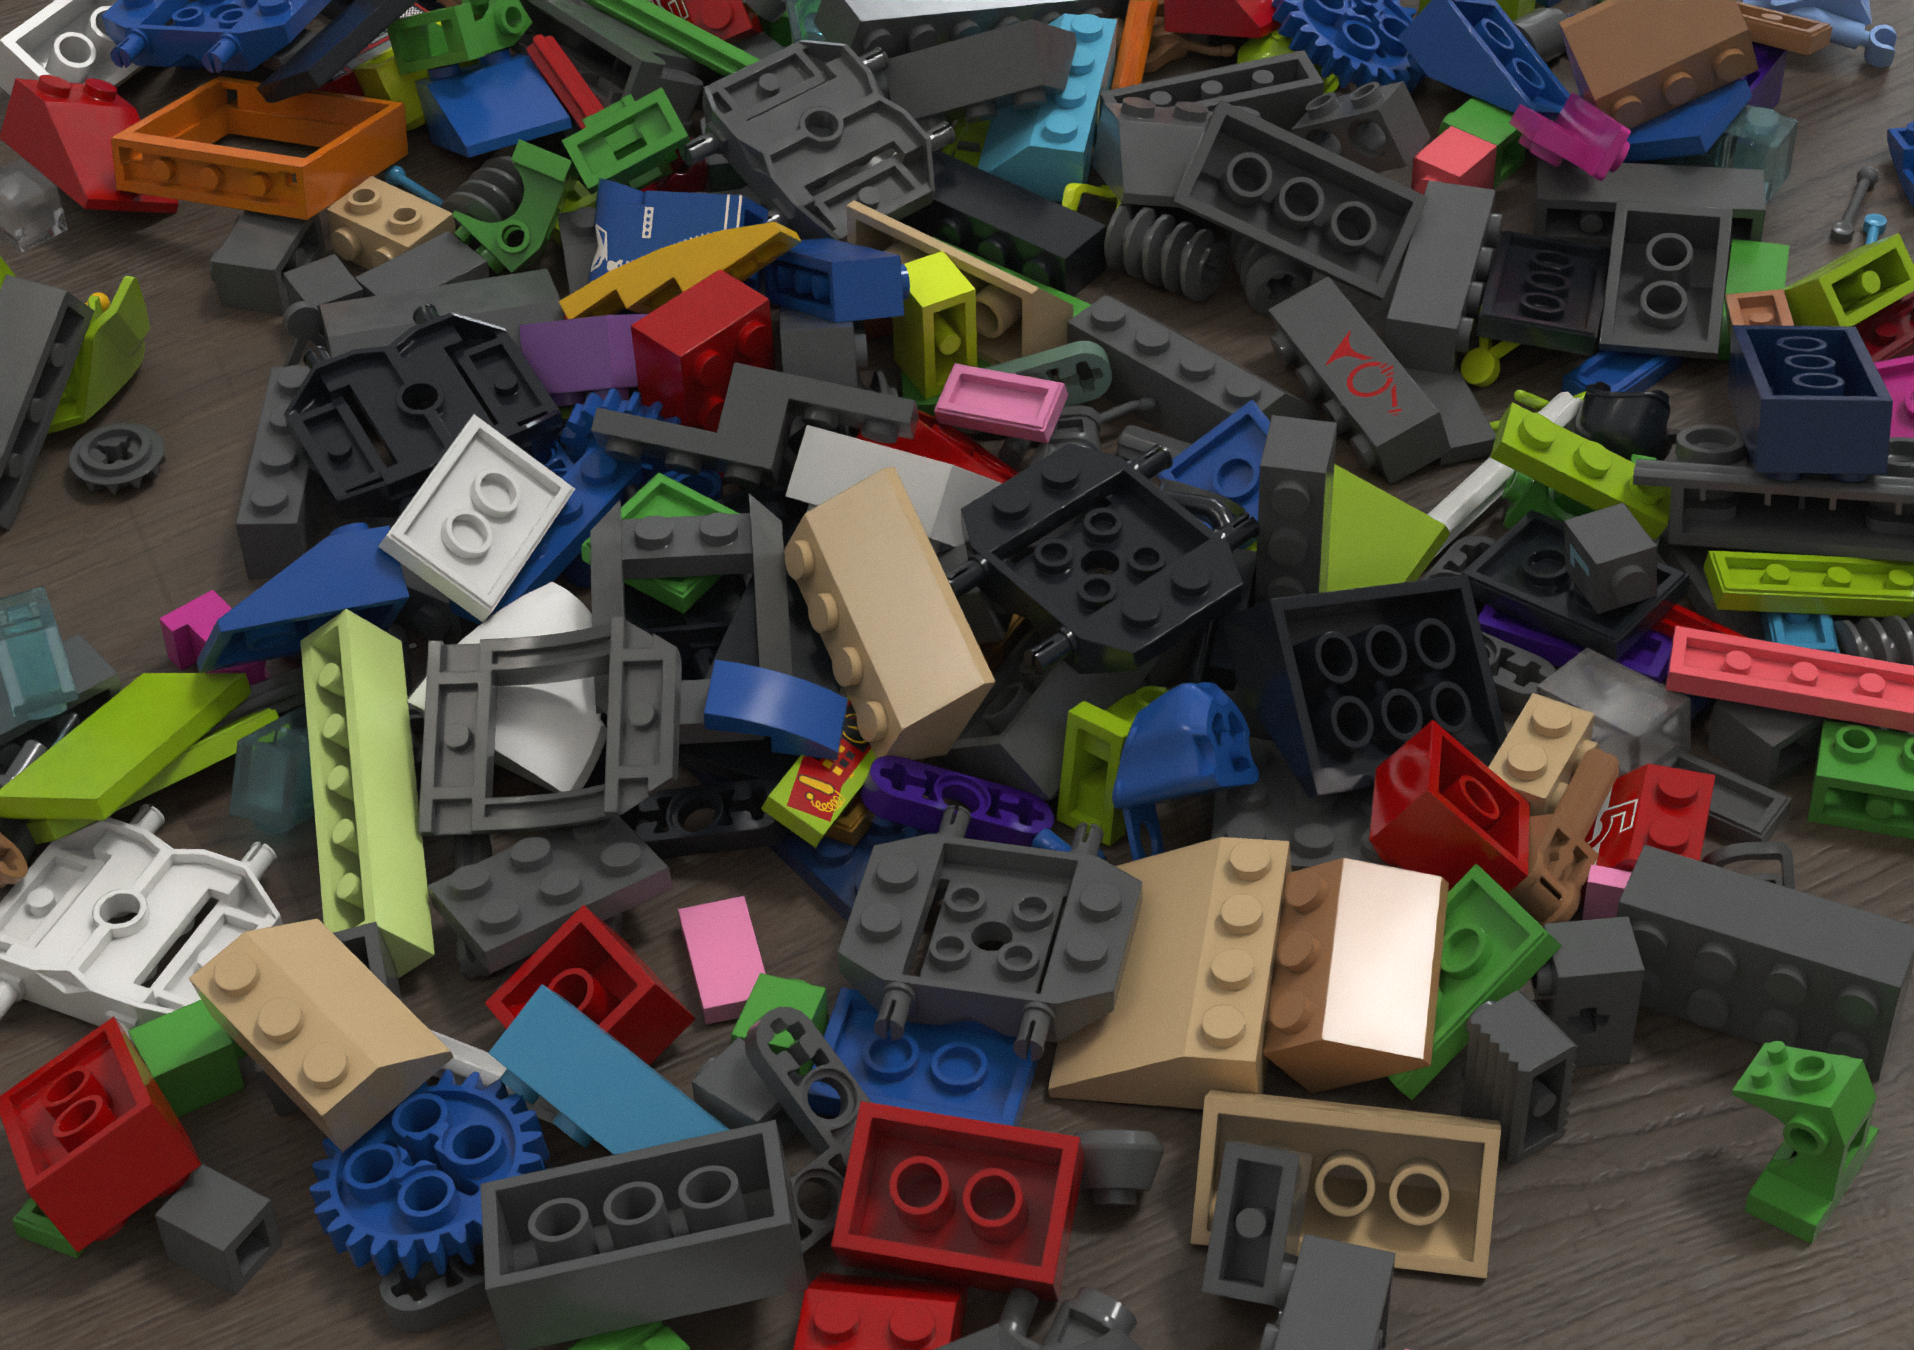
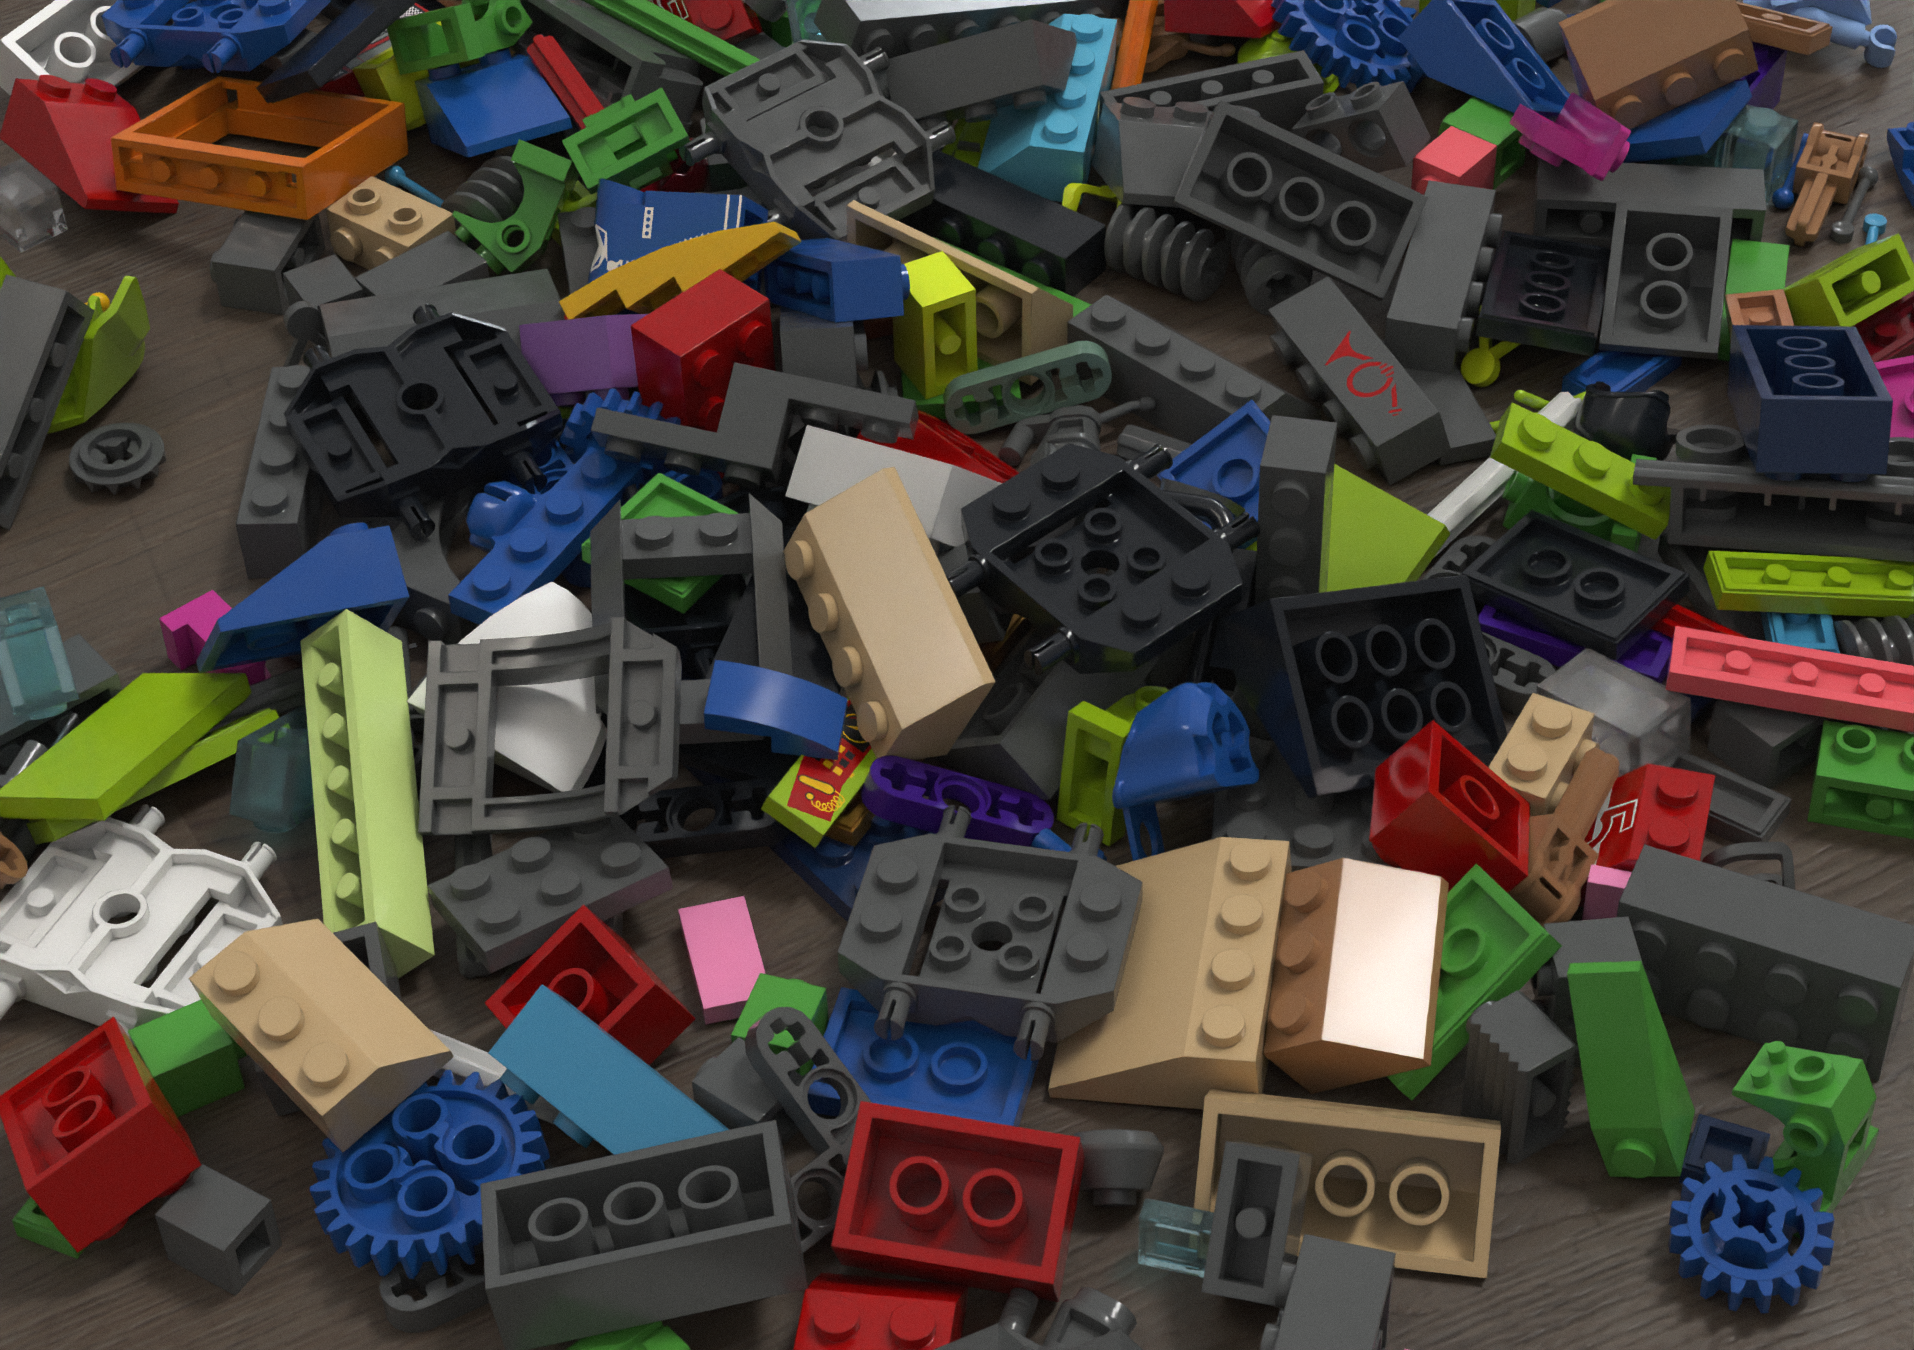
(477, 518): white tile -> none
(1001, 403): bright pink tile -> none
(1174, 1237): none -> clear light blue tile
(1610, 558): dark grey brick -> none
(1629, 1071): none -> bright green slope
(1718, 1142): none -> dark blue tile
(1751, 1233): none -> blue gear
(1783, 197): none -> blue hinge
(1824, 176): none -> medium nougat connector

